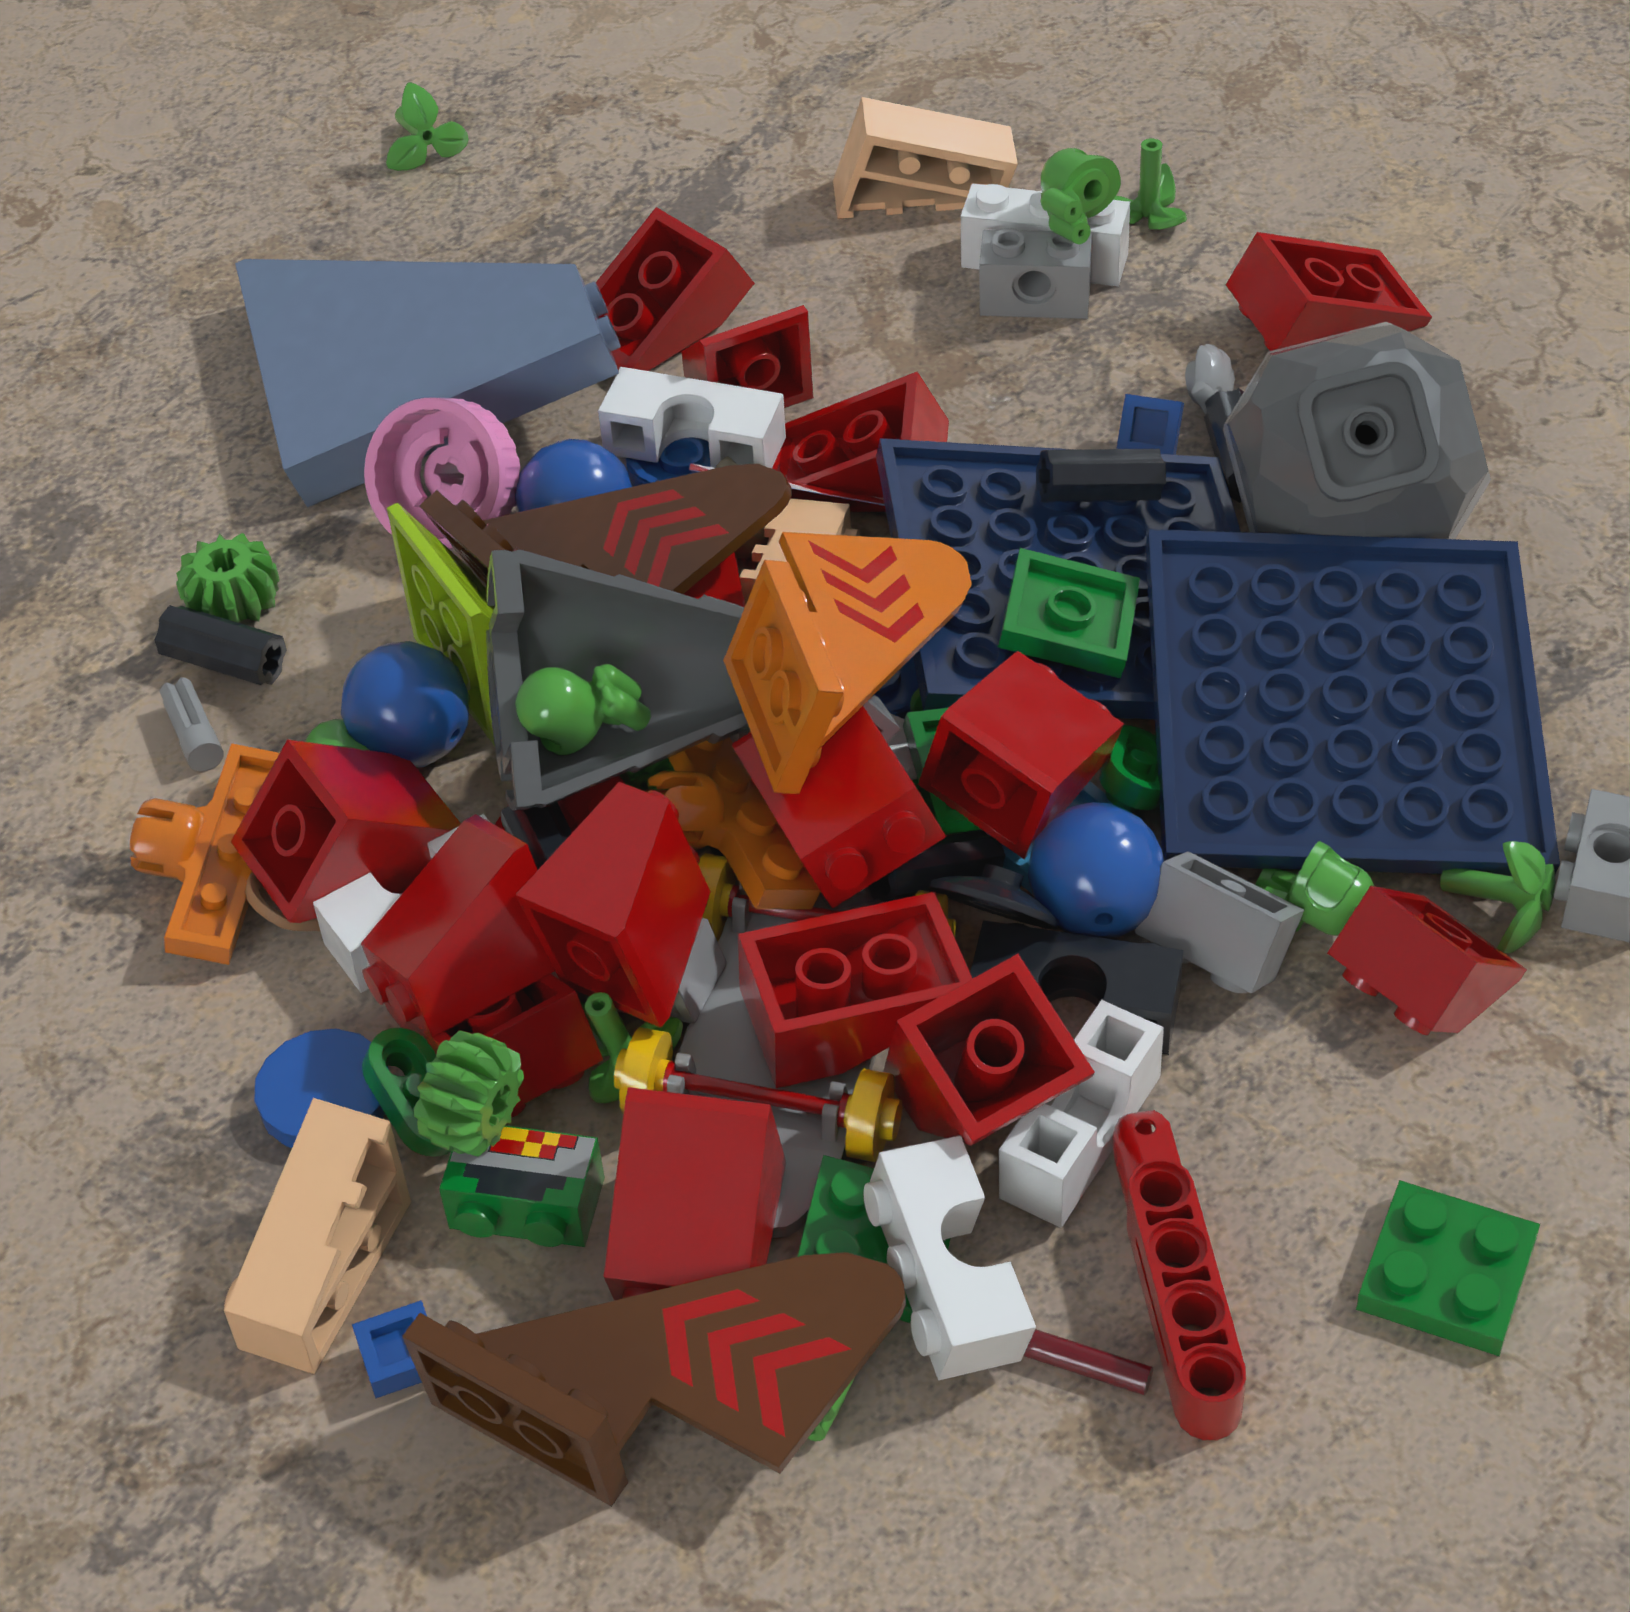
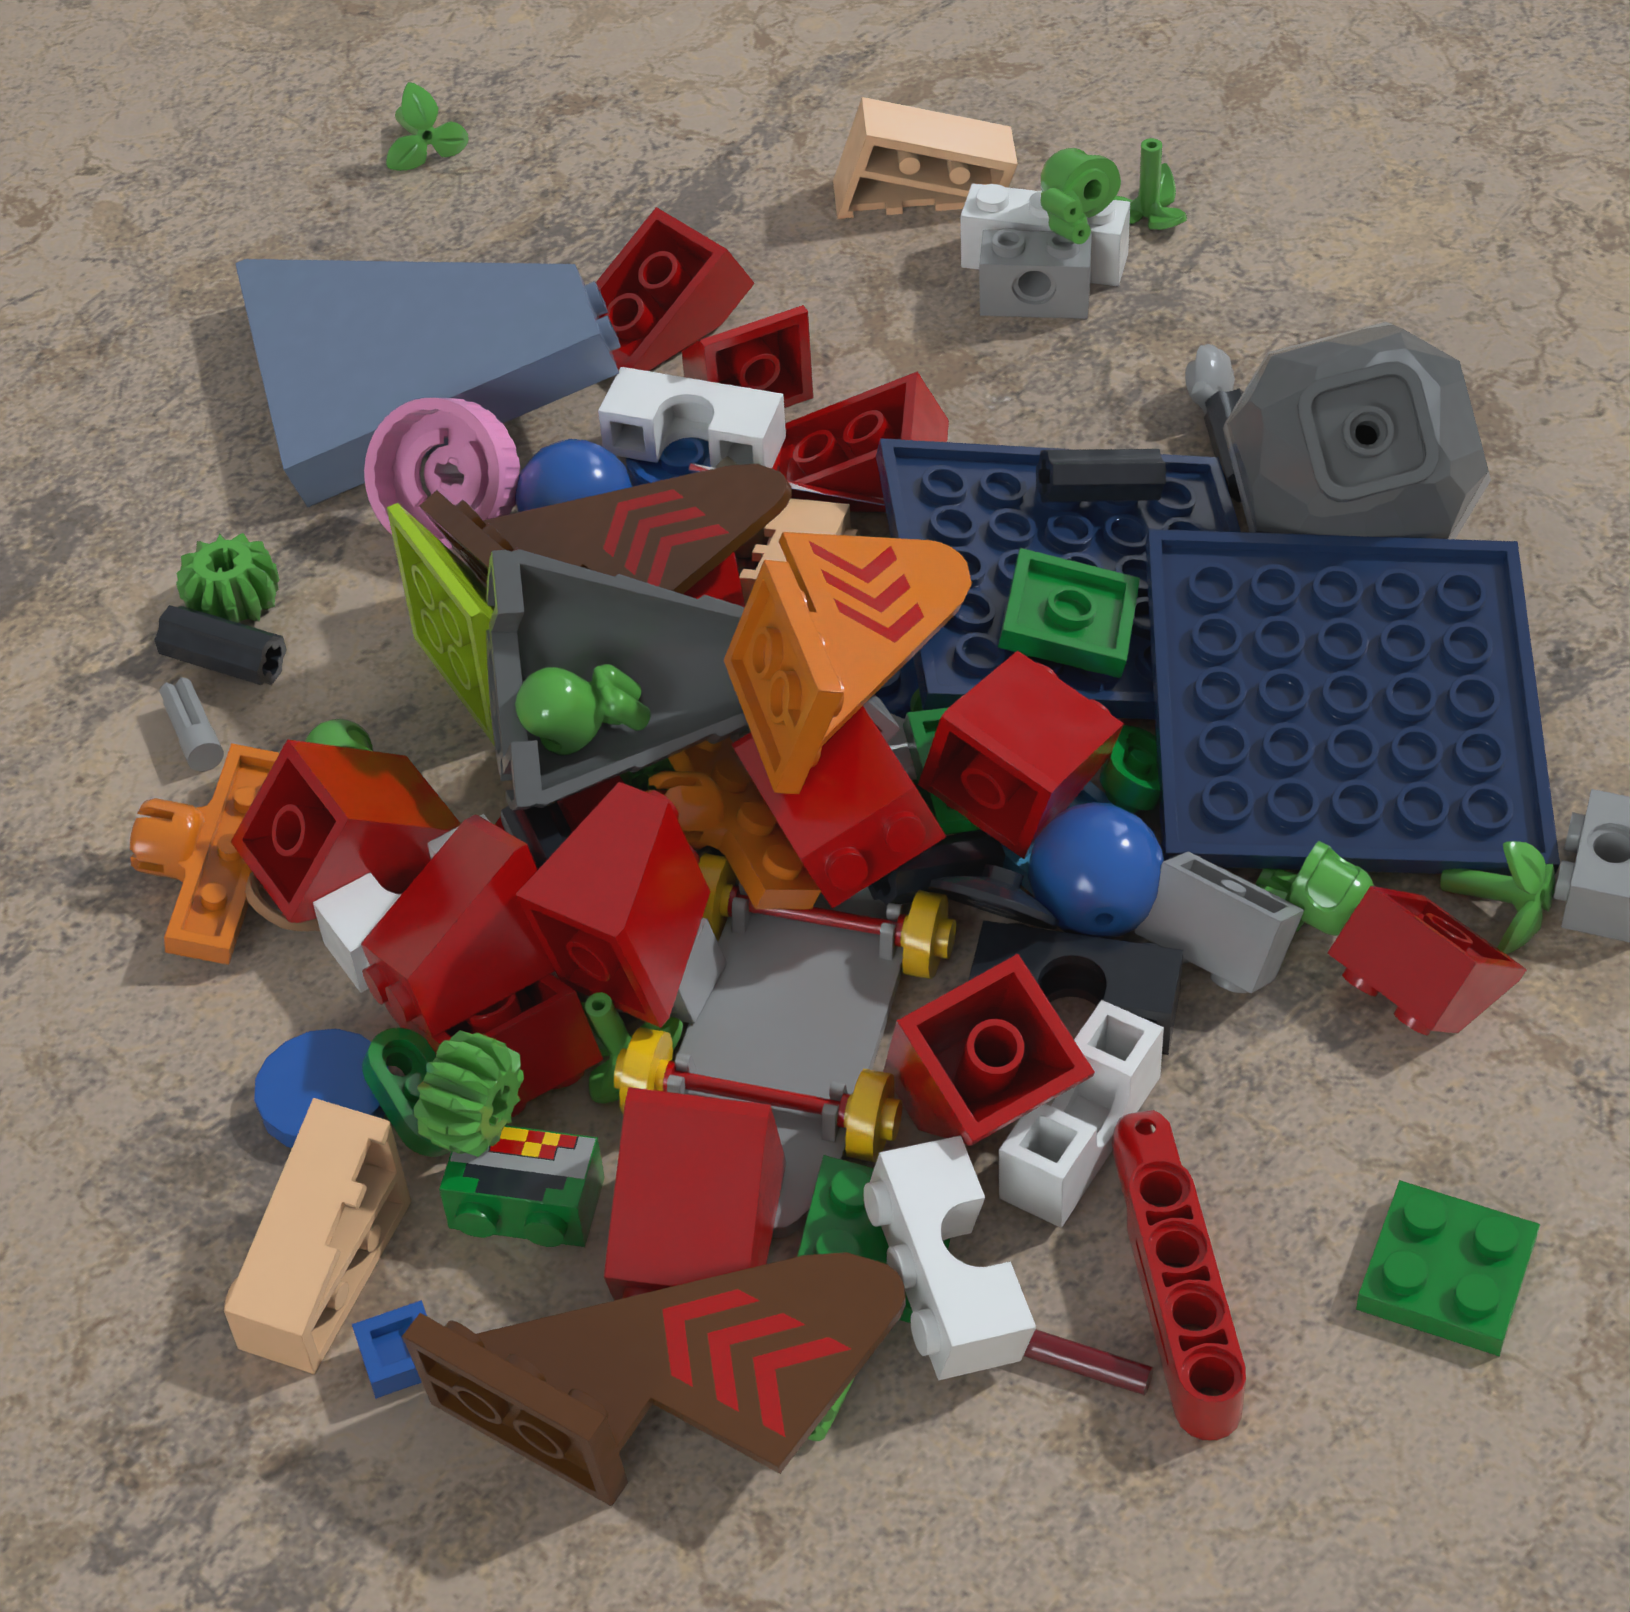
(406, 702): blue piece -> none
(838, 982): red slope -> none
(1150, 424): blue plate -> none
(1319, 289): red slope -> none

